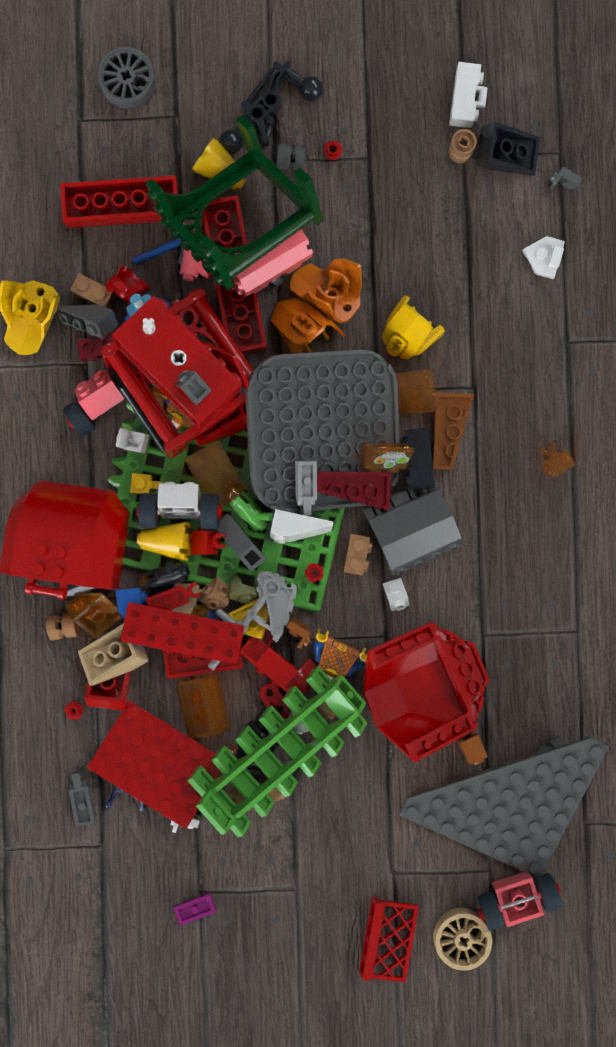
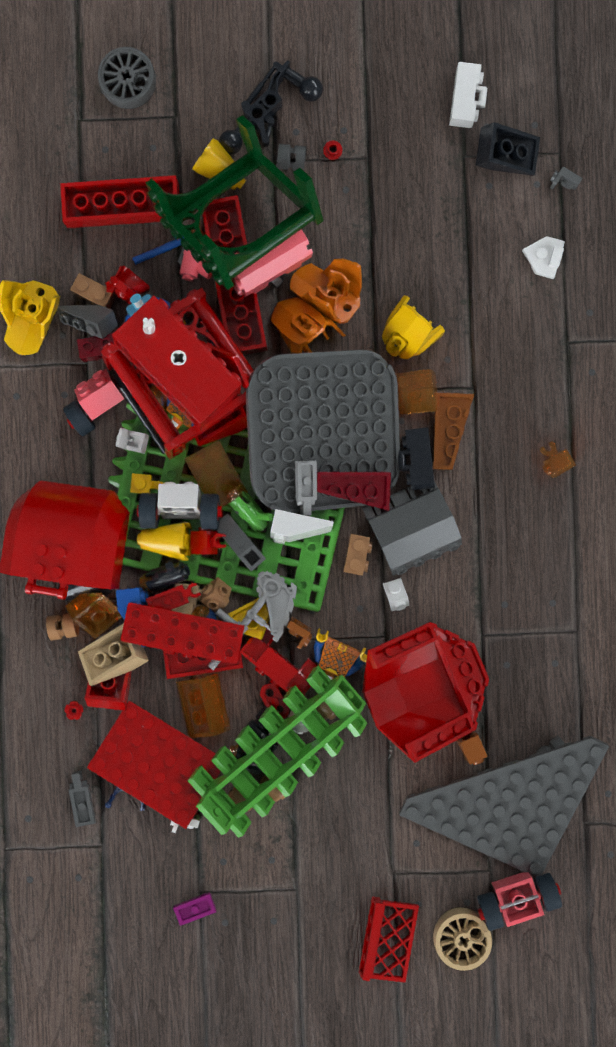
(193, 386): dark grey bracket -> none
(241, 592): olive plate -> none
(319, 572): red plate -> none
(386, 457): clear orange slope -> none
(462, 146): medium nougat wheel -> none

